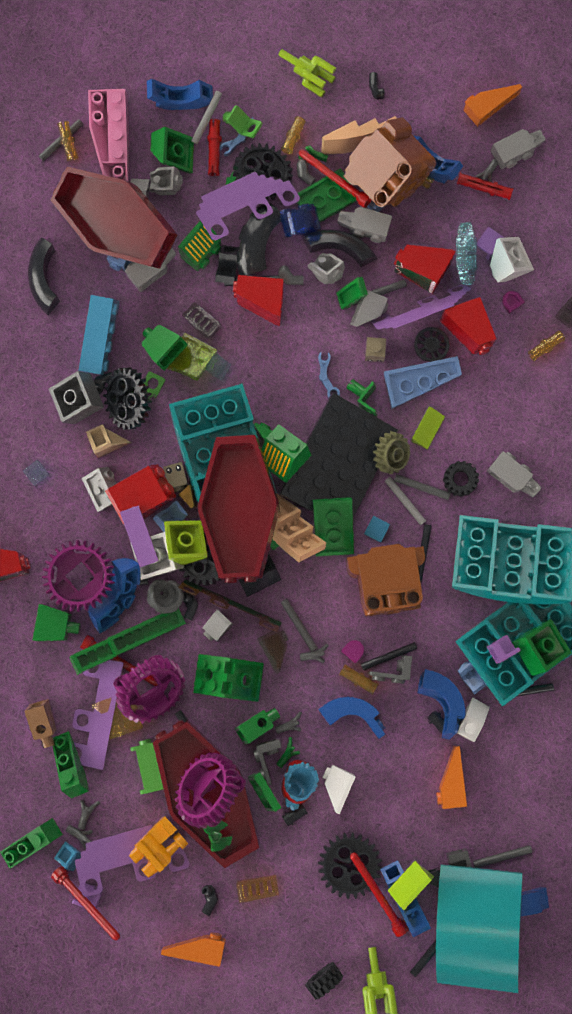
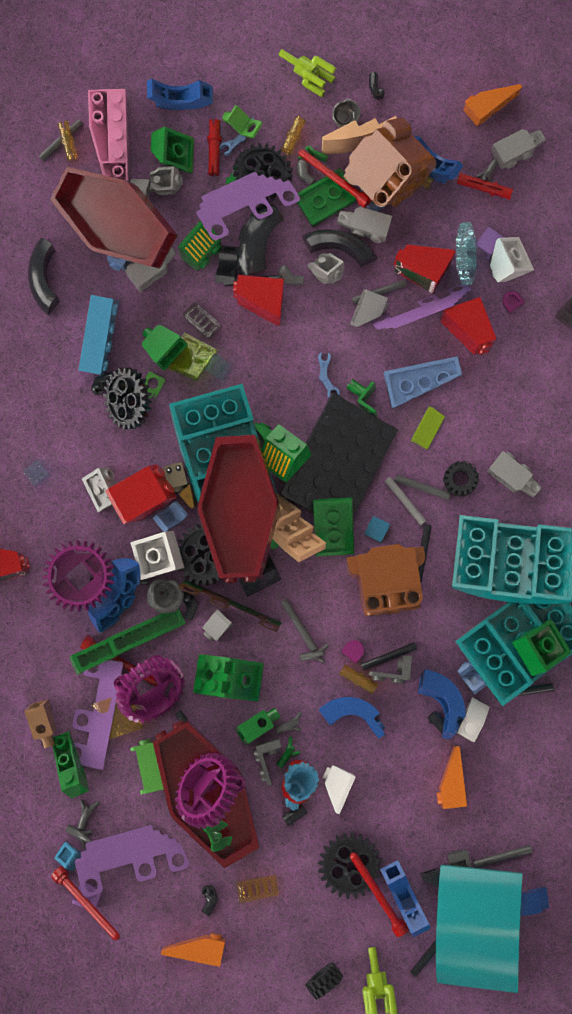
(31, 843): green slope -> none
(53, 625): green torso -> none
(76, 397): dark grey brick -> none
(105, 441): tan slope -> none
(139, 536): medium lavender tile -> none
(151, 847): light orange hips -> none
(185, 541): lime slope -> none
(206, 118): light grey bar -> none
(264, 792): green tile -> none
(275, 647): clear smoke slope -> none
(300, 221): clear blue brick -> none
(345, 109): none -> flat silver hair
(352, 293): green tile -> none
(375, 349): dark tan brick -> none
(392, 452): olive gear -> none
(410, 884): lime slope -> none
(431, 344): black wheel -> none
(502, 649): medium lavender panel -> none
(546, 345): clear yellow pin -> none

